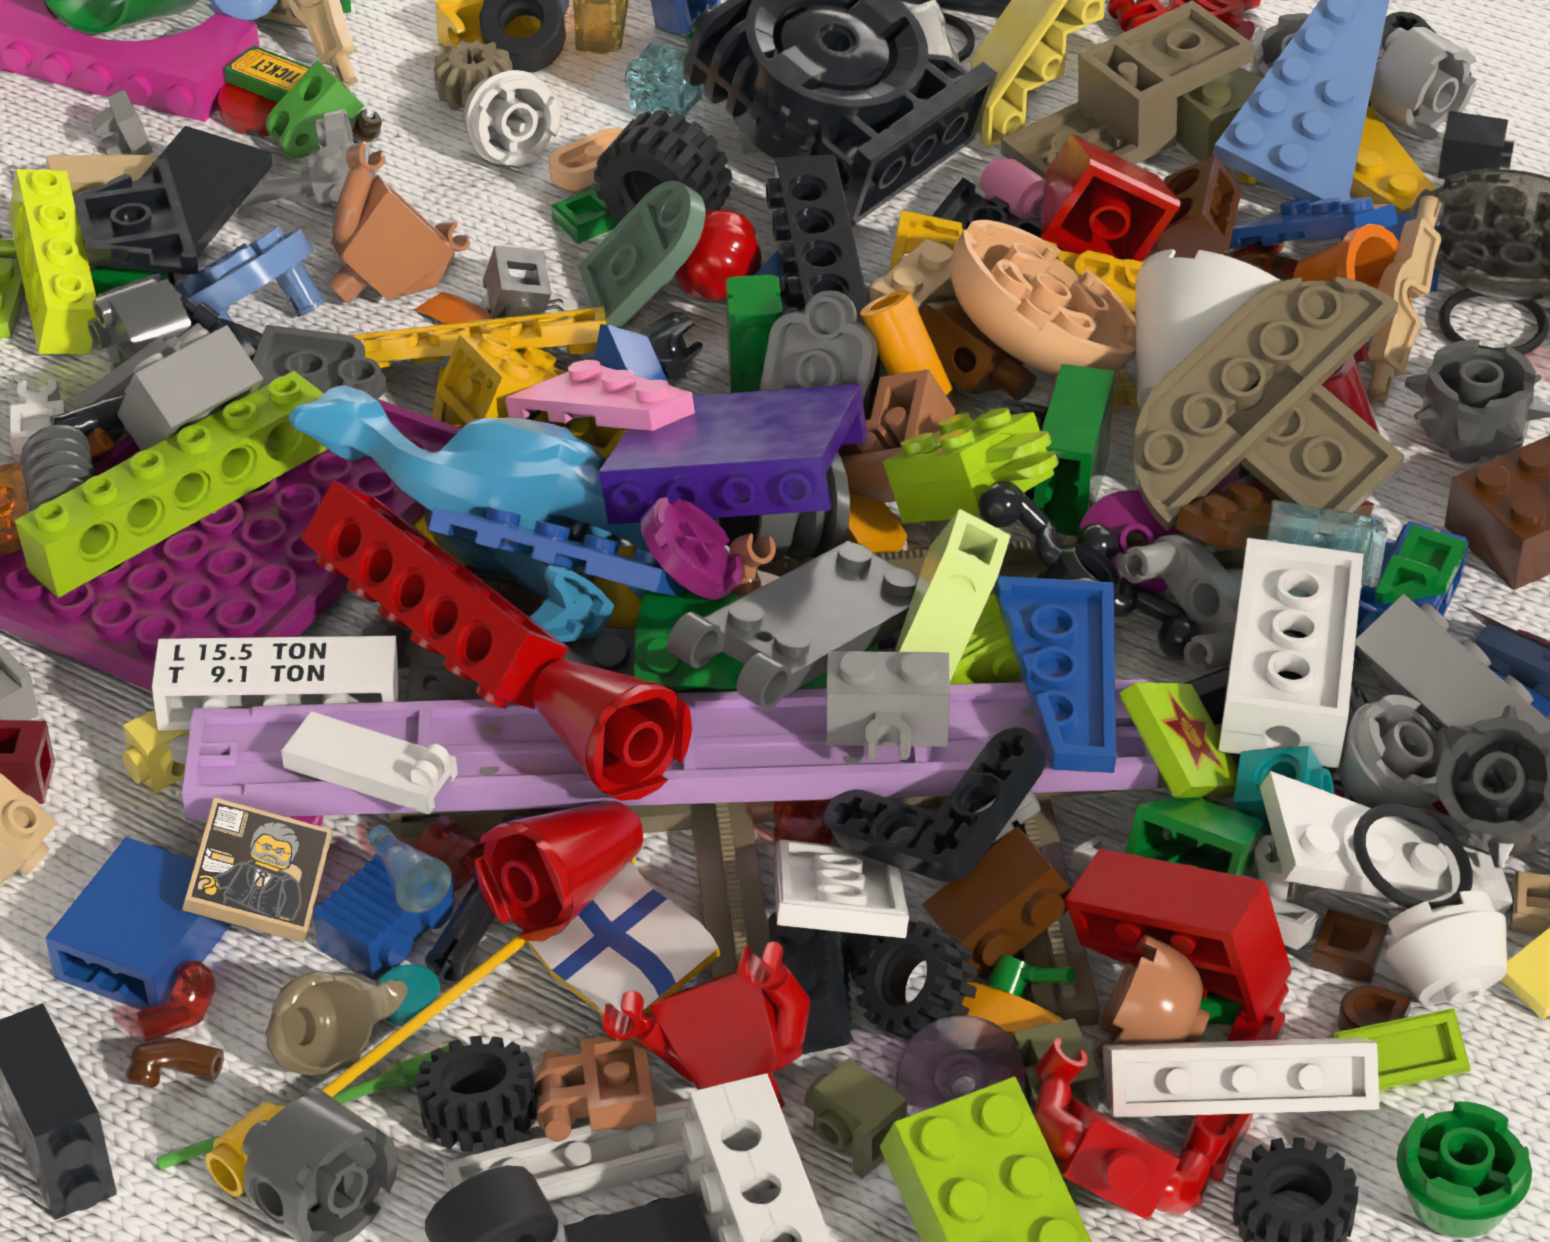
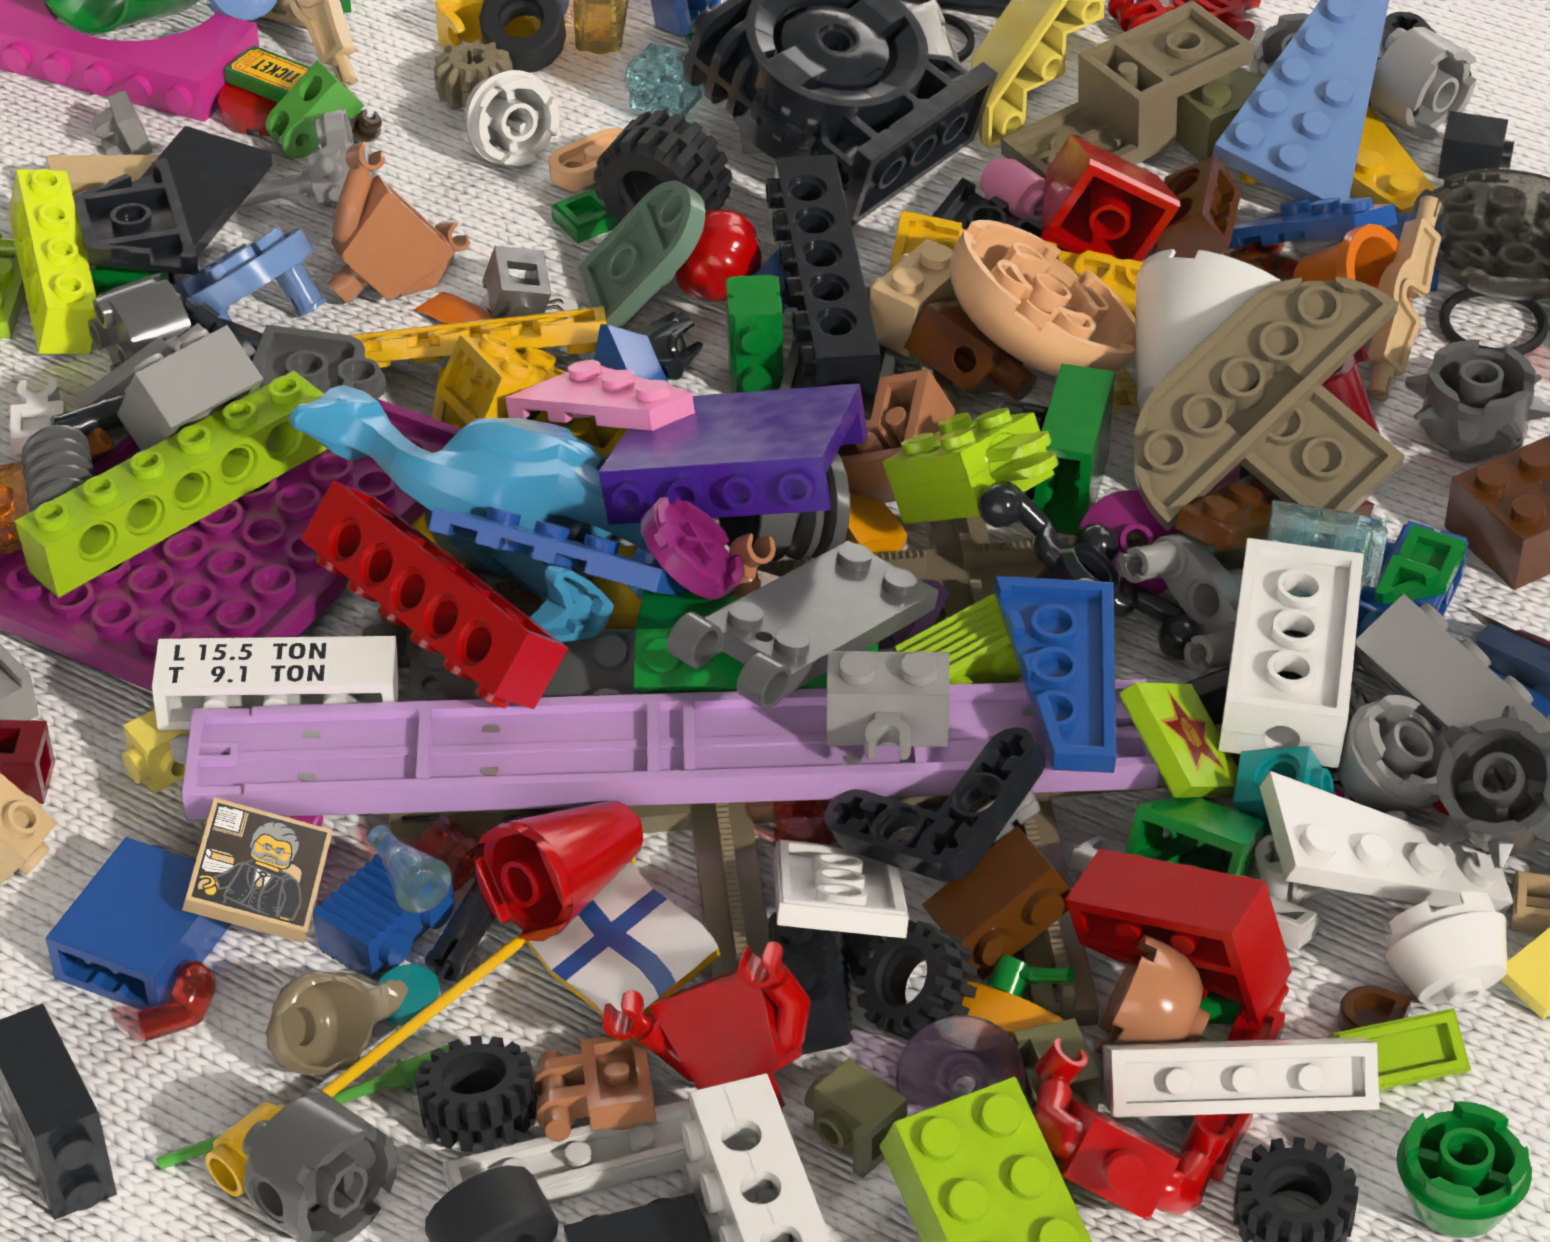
(172, 1054): reddish brown arm -> none
(369, 762): white hinge -> none
(614, 725): red cone -> none
(821, 348): dark grey plate -> none
(902, 337): light orange brick -> none
(953, 587): yellowish green slope -> none
(1348, 946): reddish brown tile -> none
(1429, 822): black tyre -> none

